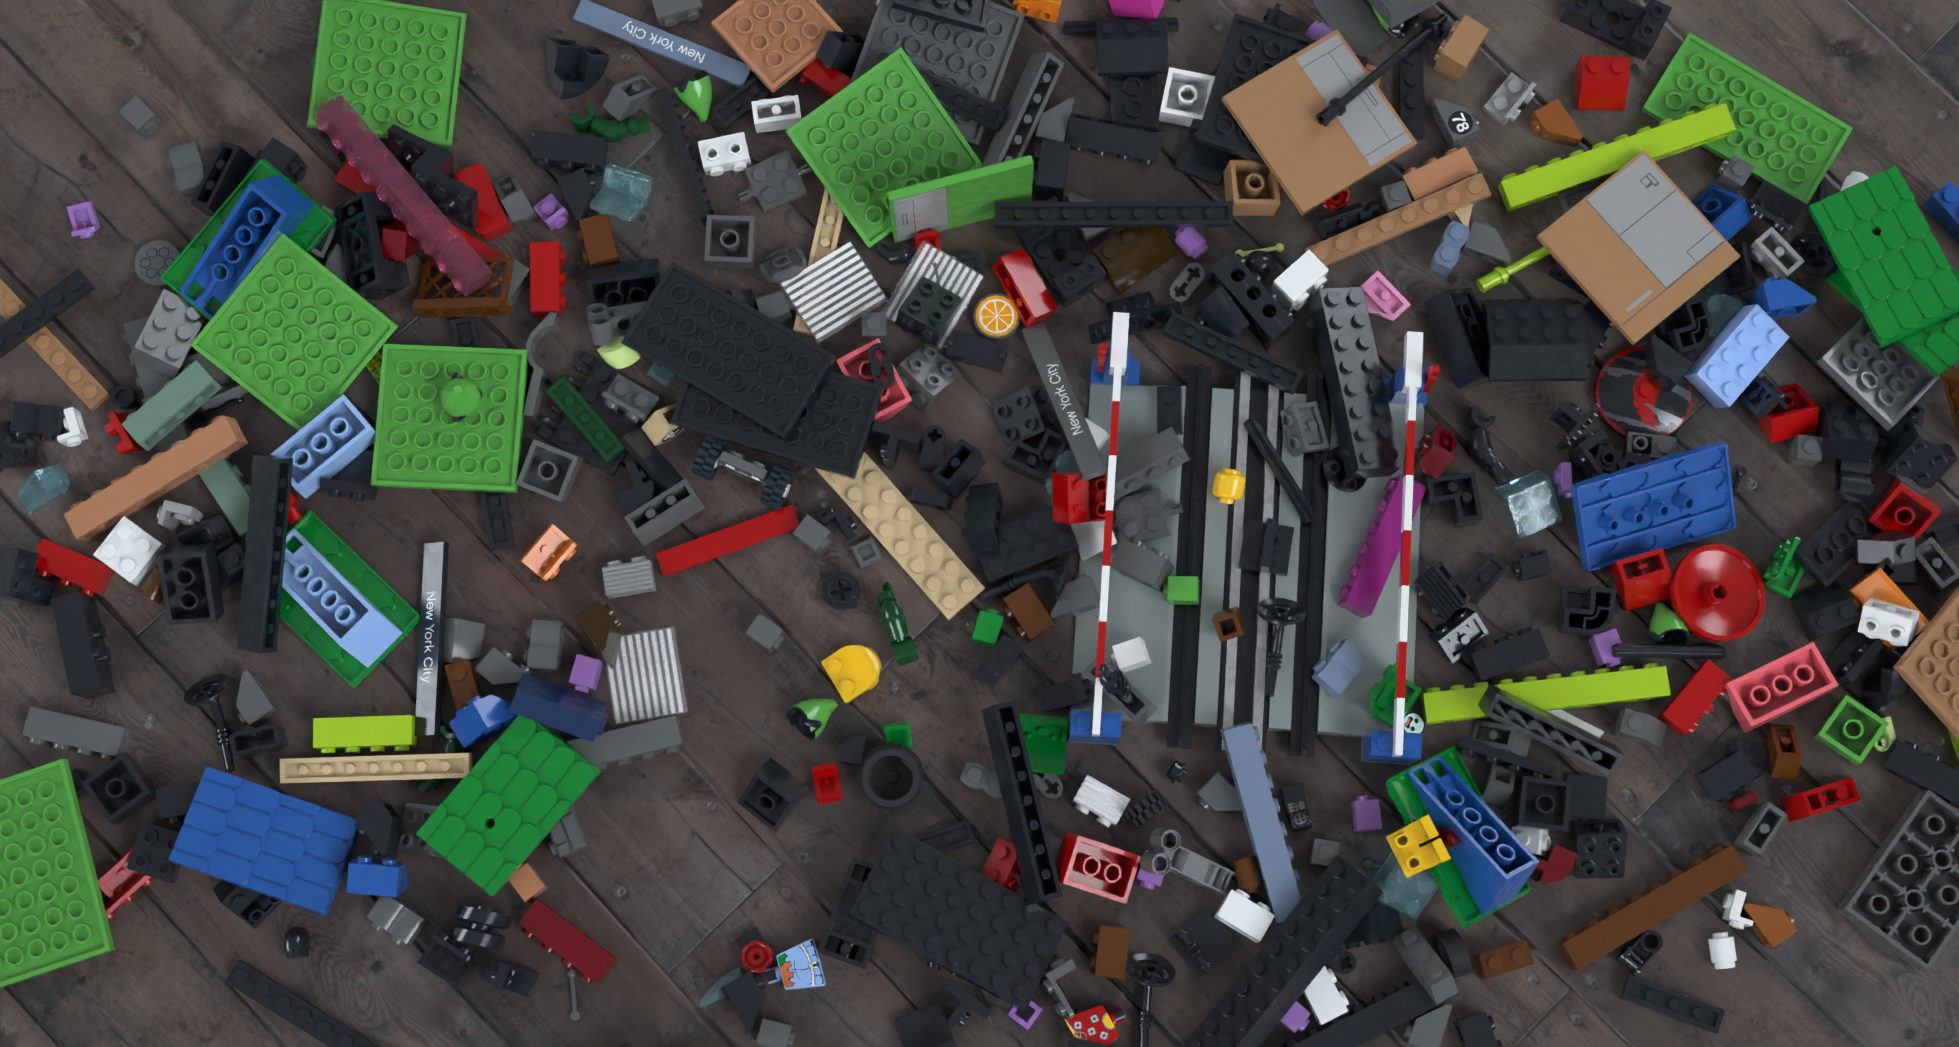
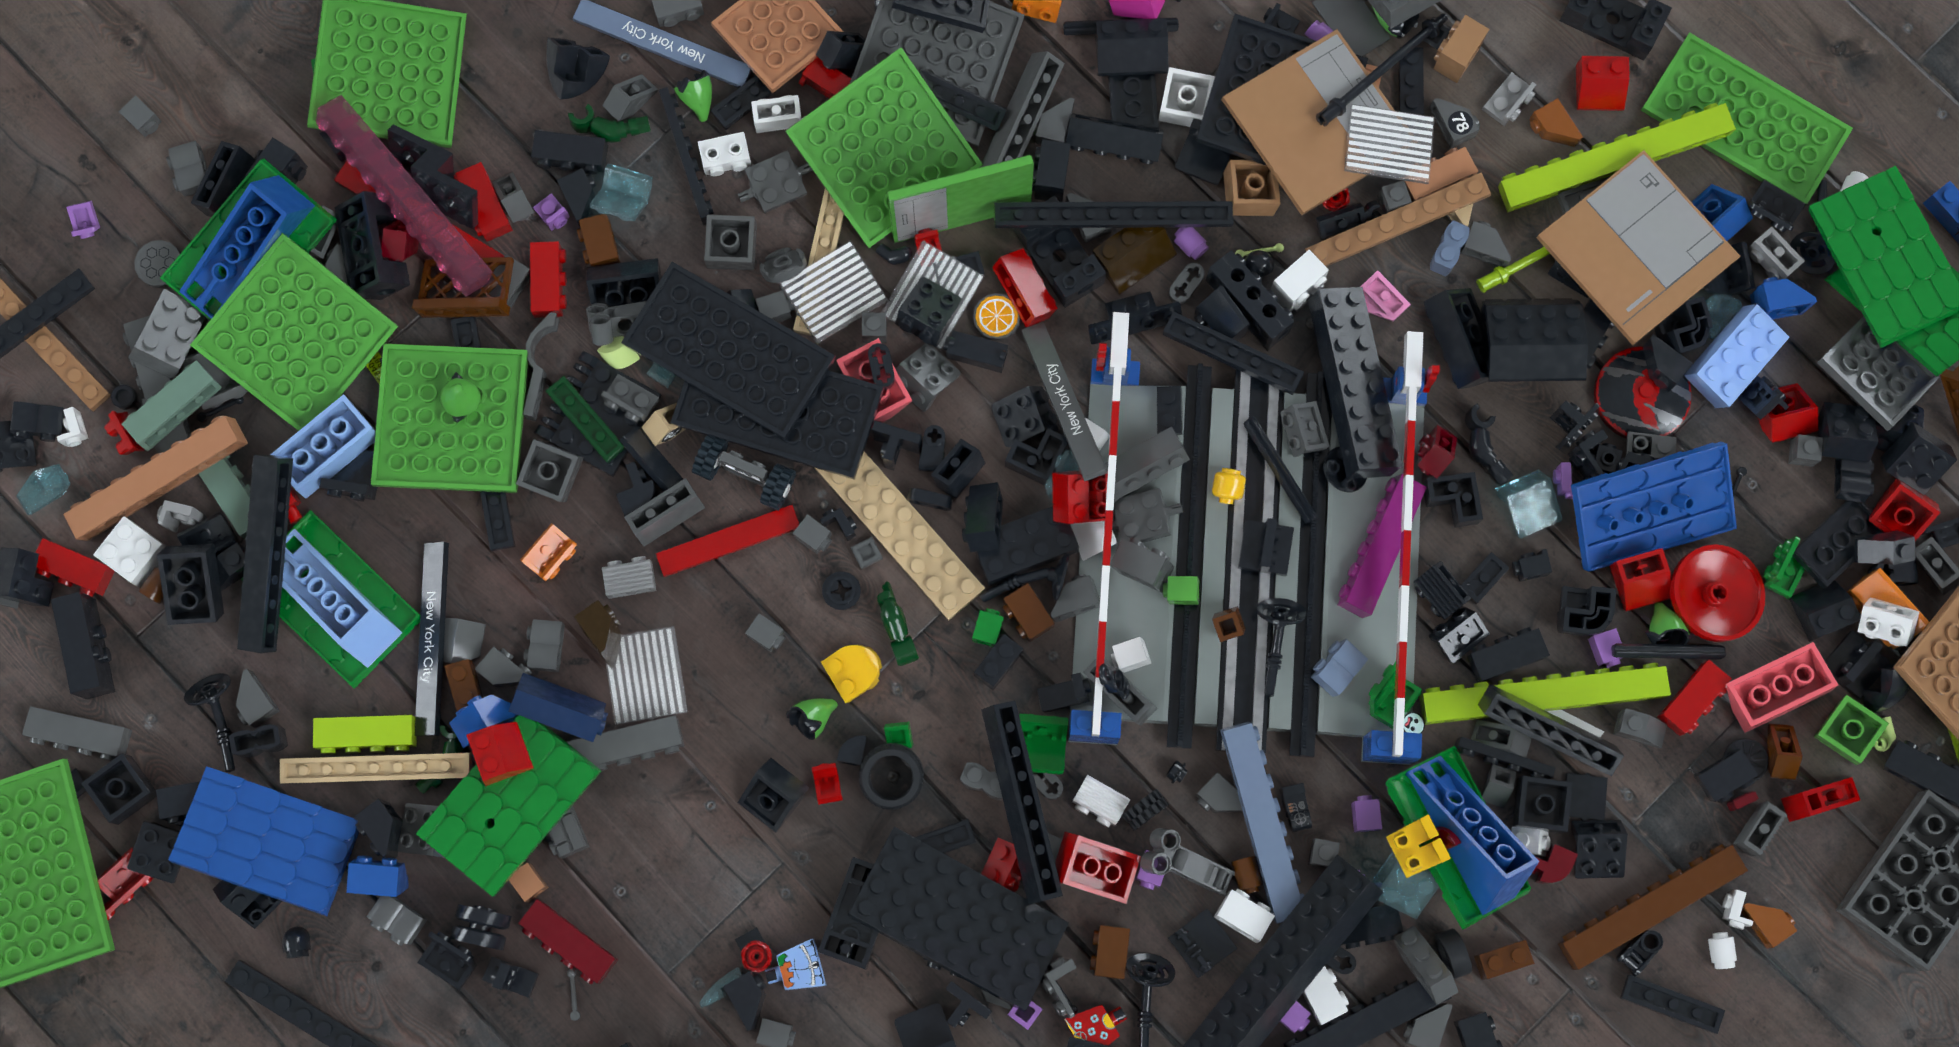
(499, 752): none -> red slope
(585, 673): medium lavender brick -> none
(1389, 144): none -> piece
(1733, 174): dark grey brick -> none

